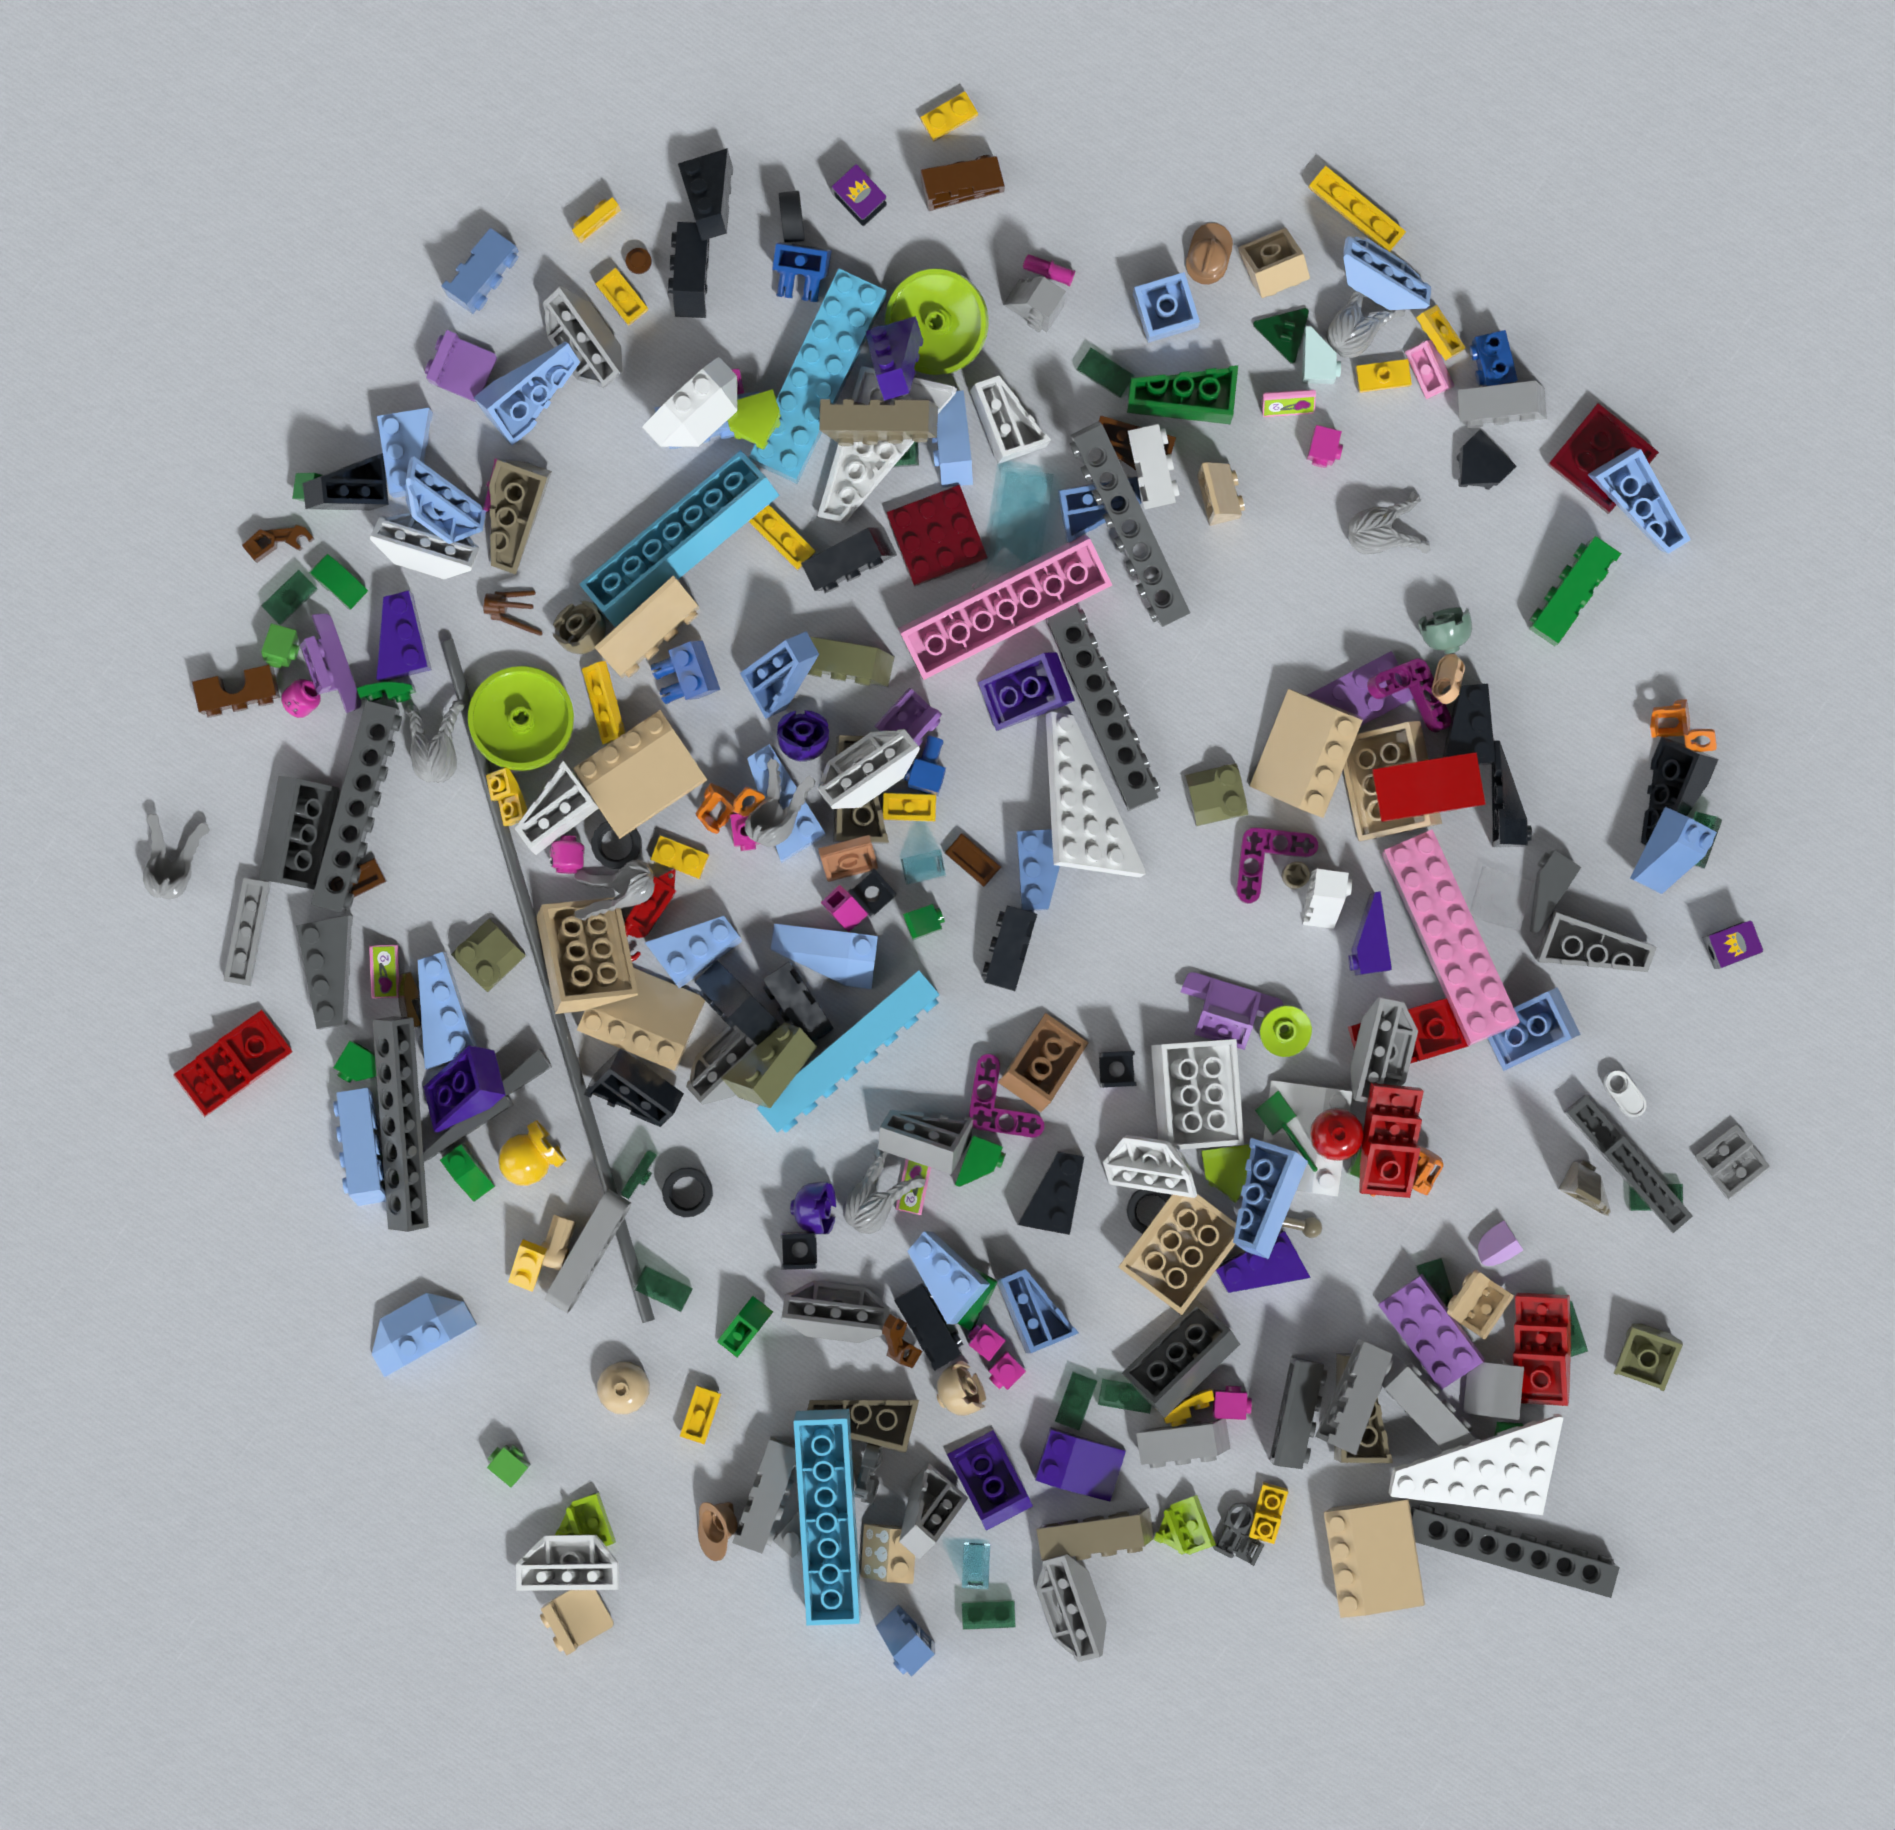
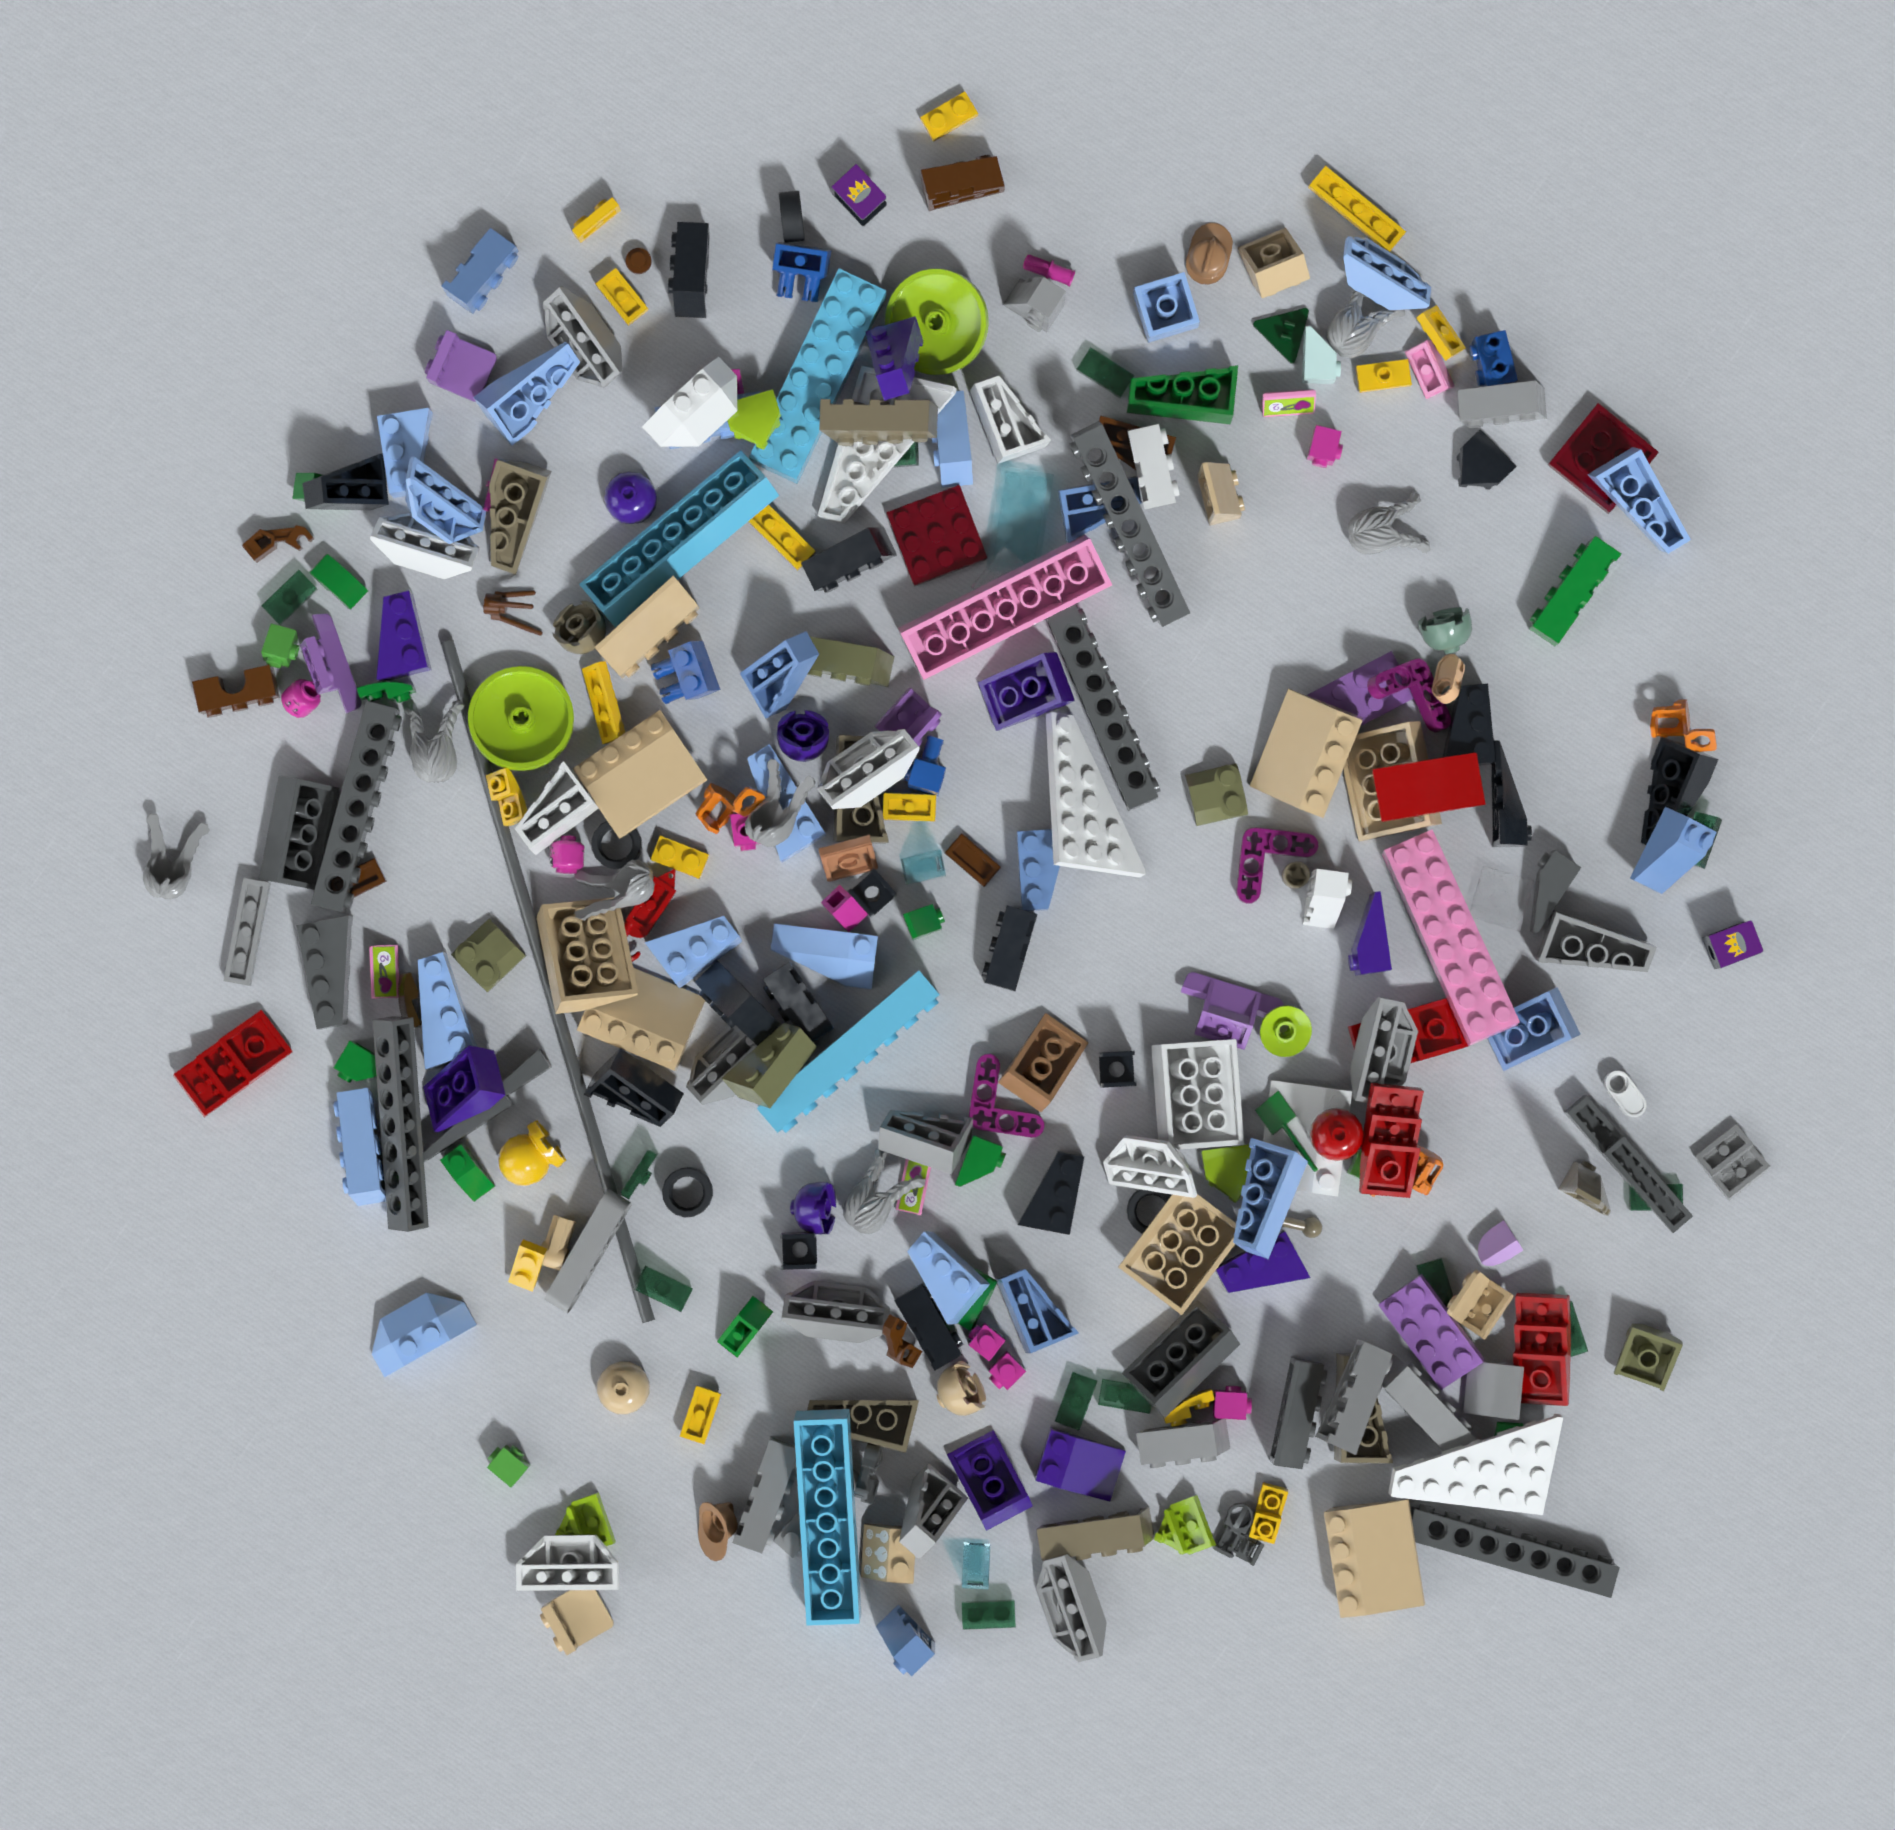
(630, 498): none -> dark purple cylinder
(708, 190): black wedge -> none

